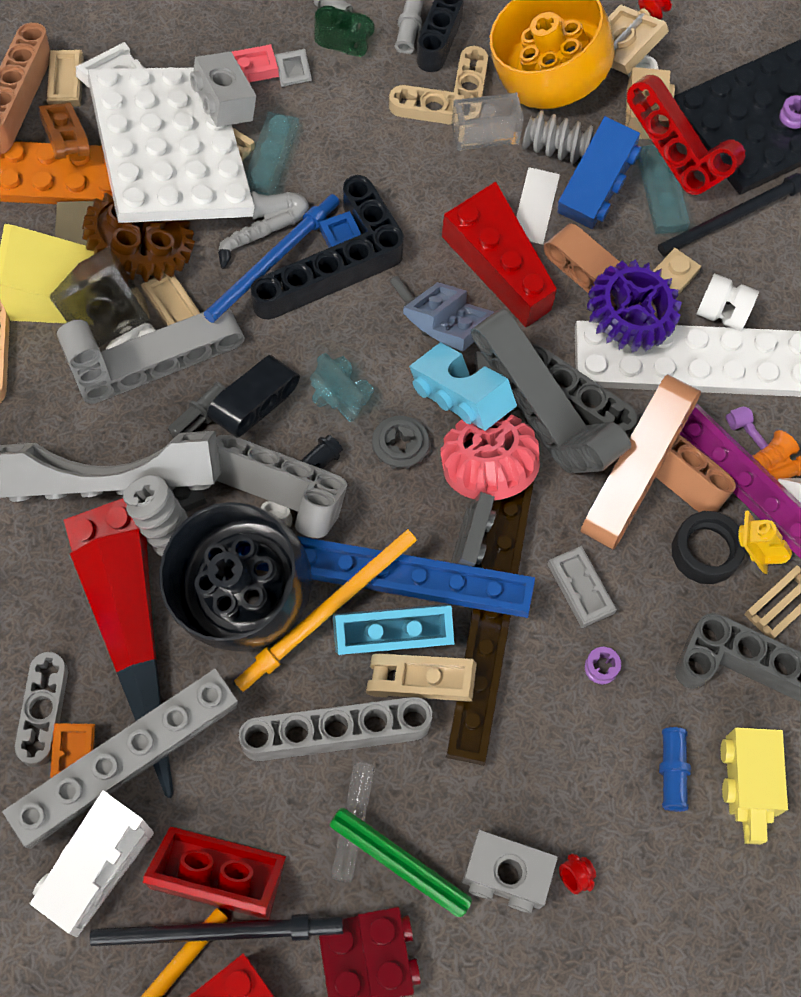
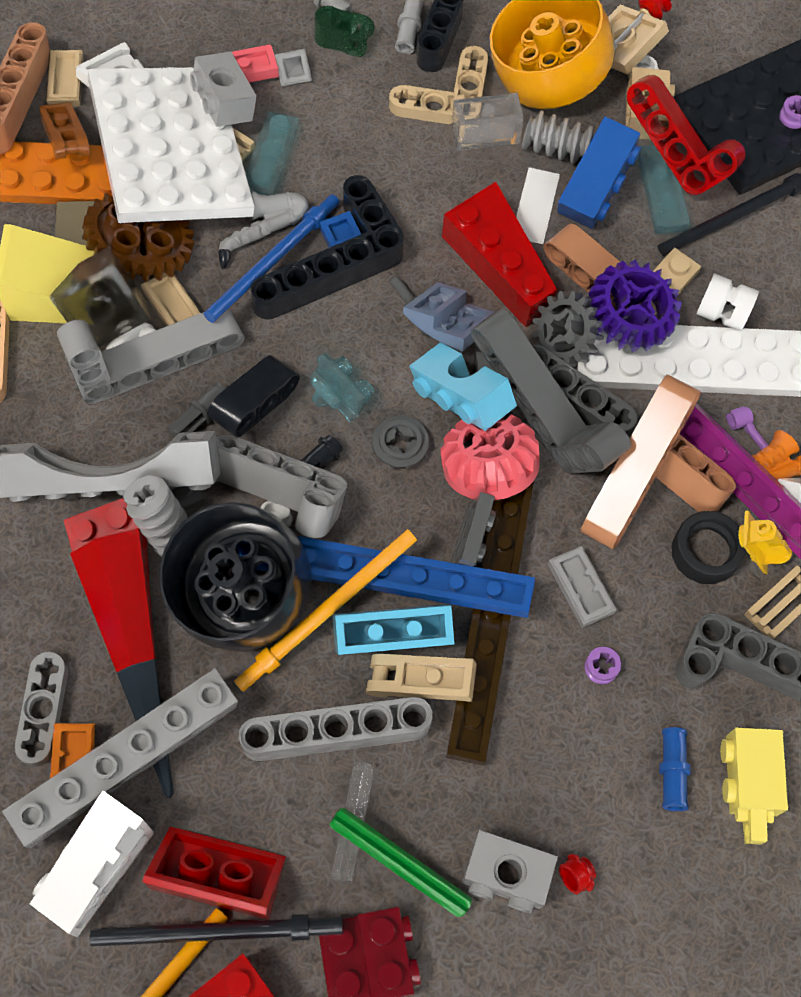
(572, 327): none -> dark grey gear

